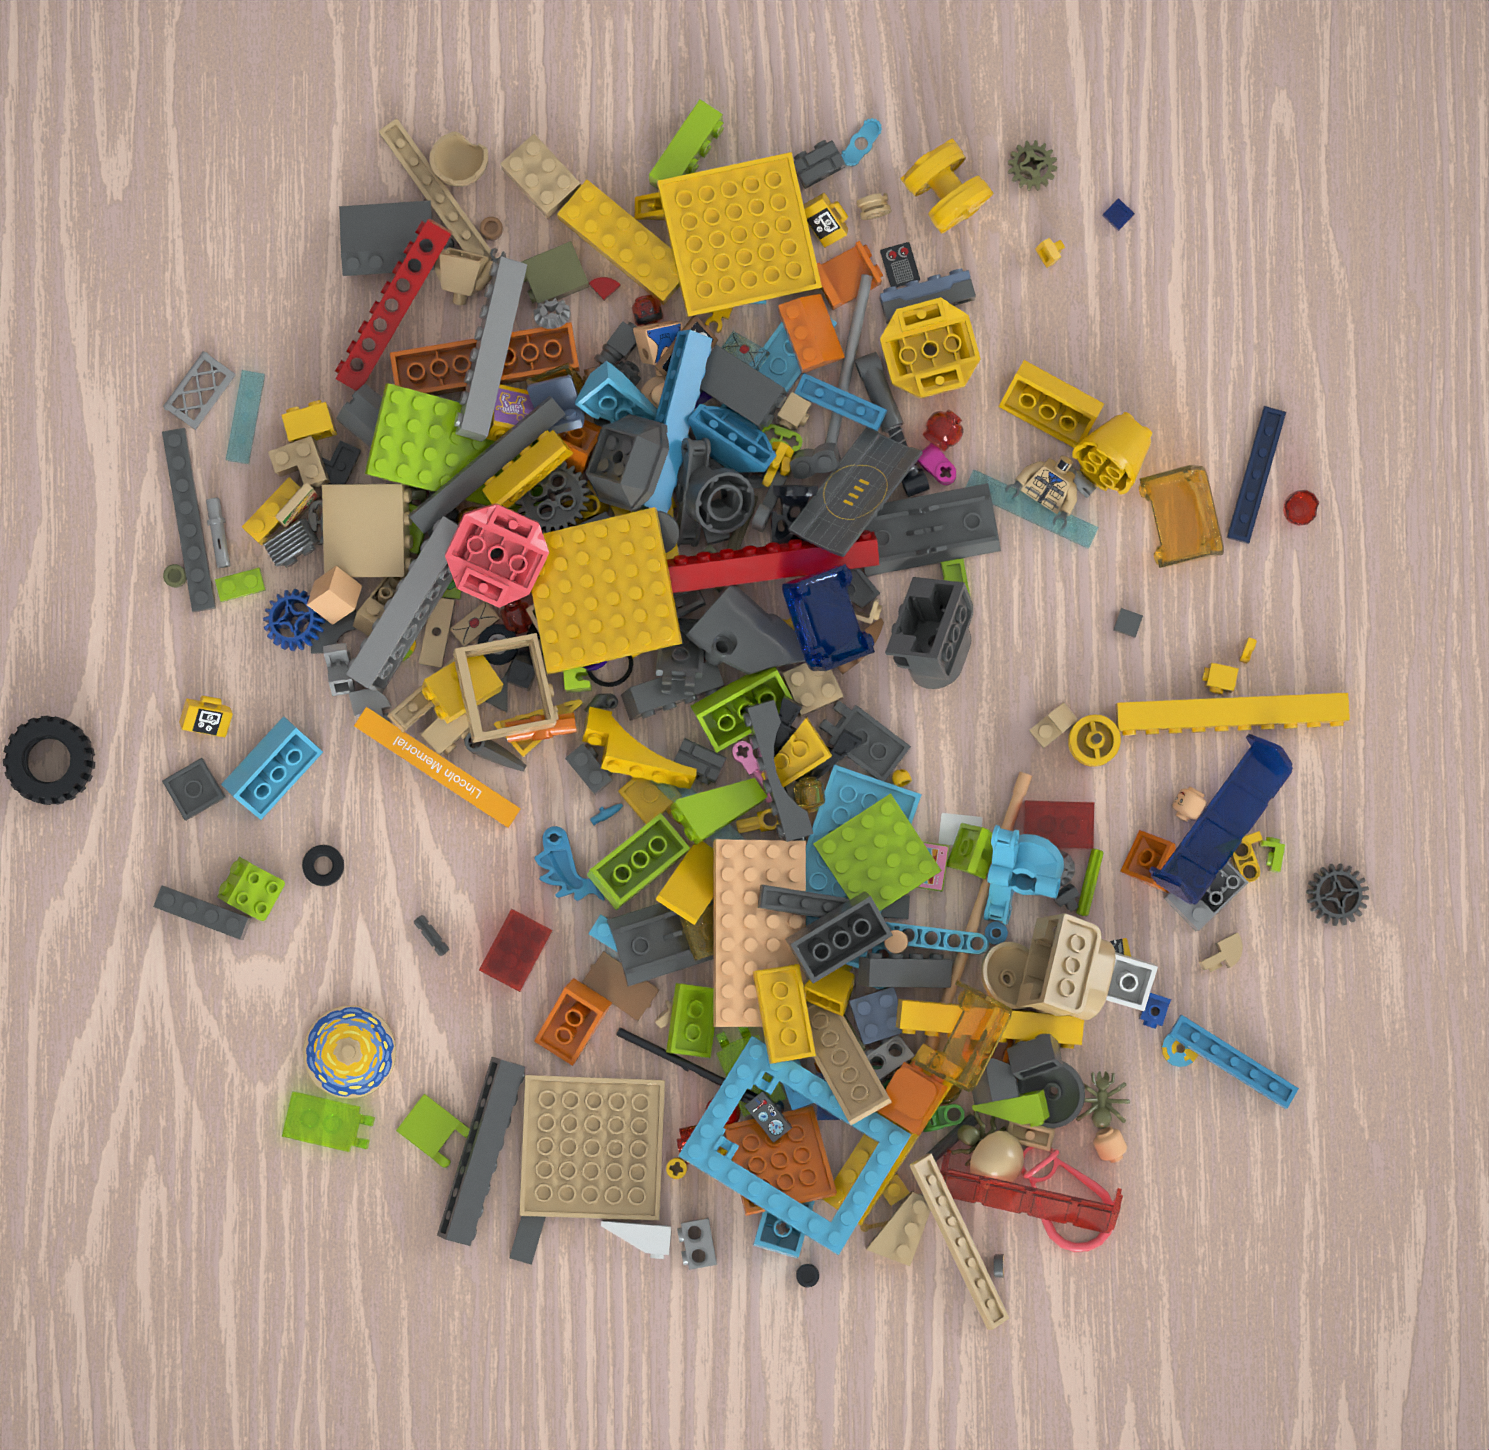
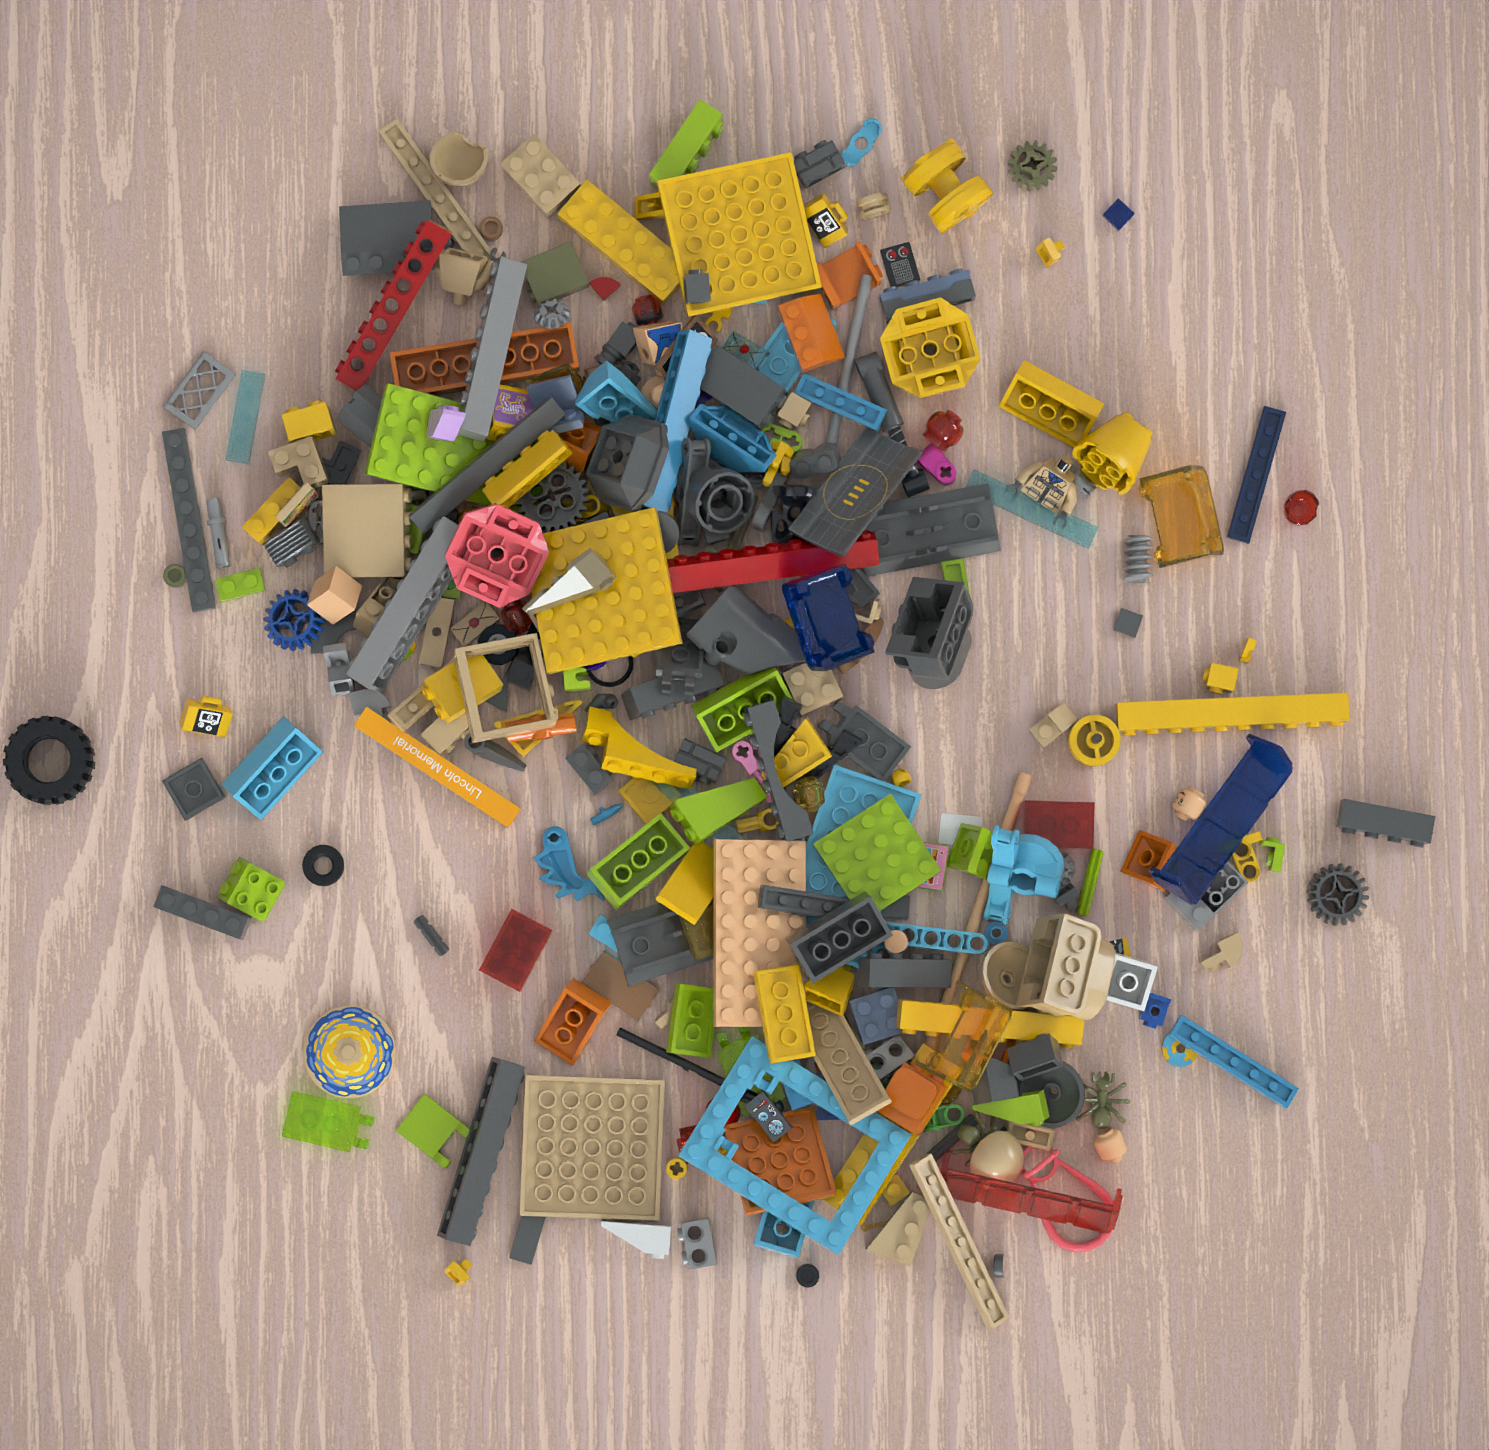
(444, 423): none -> lavender slope
(458, 1272): none -> yellow tile
(584, 577): none -> dark tan wedge
(696, 287): none -> dark grey brick
(1137, 558): none -> light grey piece
(1386, 822): none -> dark grey brick

